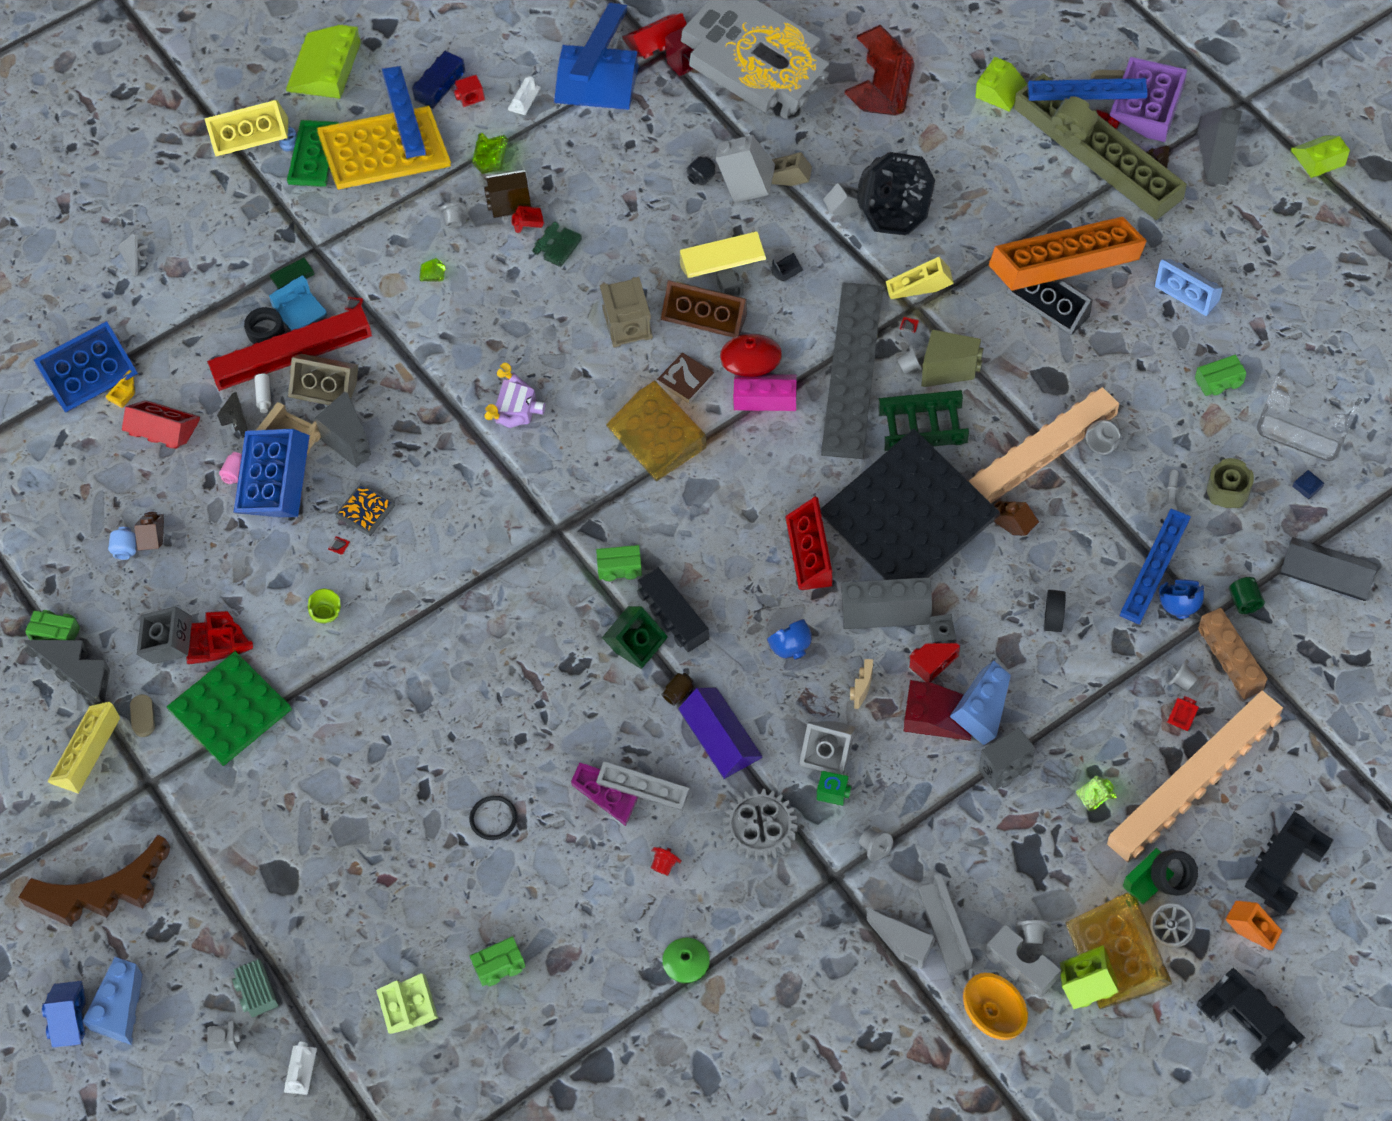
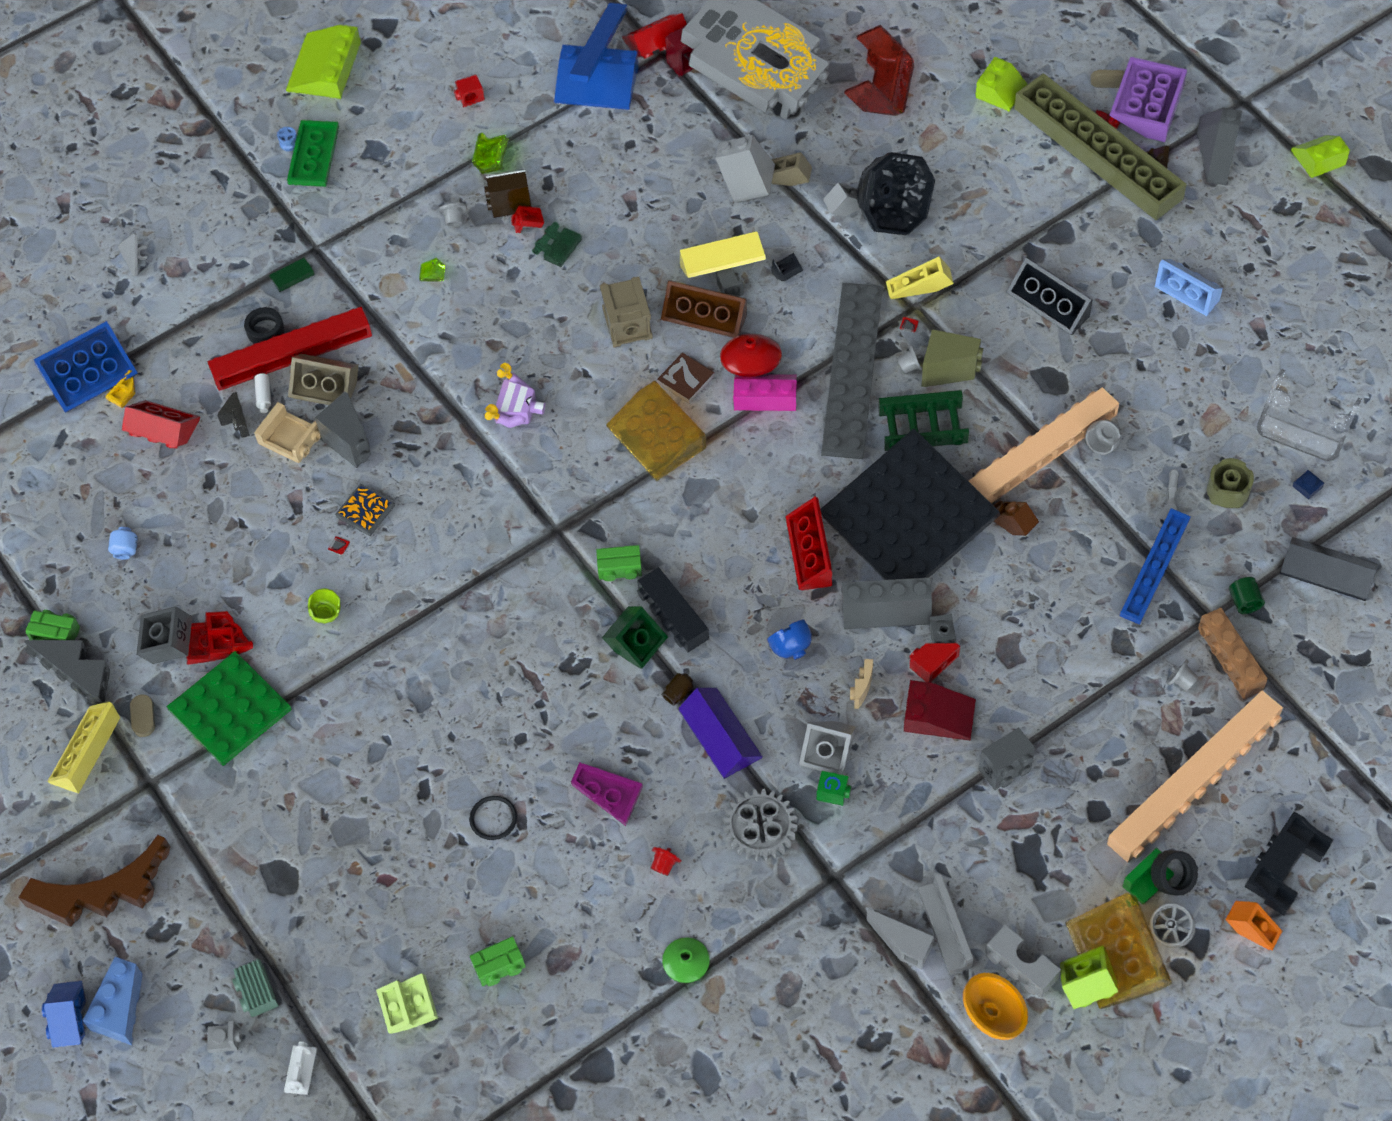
(149, 531): slope -> none
(230, 469): bright pink brick -> none
(247, 127): light yellow slope -> none
(271, 473): blue slope -> none
(297, 304): dark azure bracket -> none
(353, 303): sticker -> none
(373, 151): yellow plate -> none
(403, 112): blue plate -> none
(438, 79): clear blue brick -> none
(524, 96): white hinge -> none
(643, 786): light grey fence -> none
(701, 170): black head -> none
(876, 844): light grey piece -> none
(983, 703): medium blue wedge -> none
(1033, 931): light grey piece -> none
(1055, 610): black tyre -> none
(1067, 253): orange brick -> none
(1074, 119): olive brick -> none
(1087, 89): blue plate -> none
(1096, 792): clear neon green bracket -> none
(1181, 598): blue cylinder -> none
(1183, 713): red bracket -> none
(1220, 375): bright green brick -> none
(1256, 1015): black bracket -> none

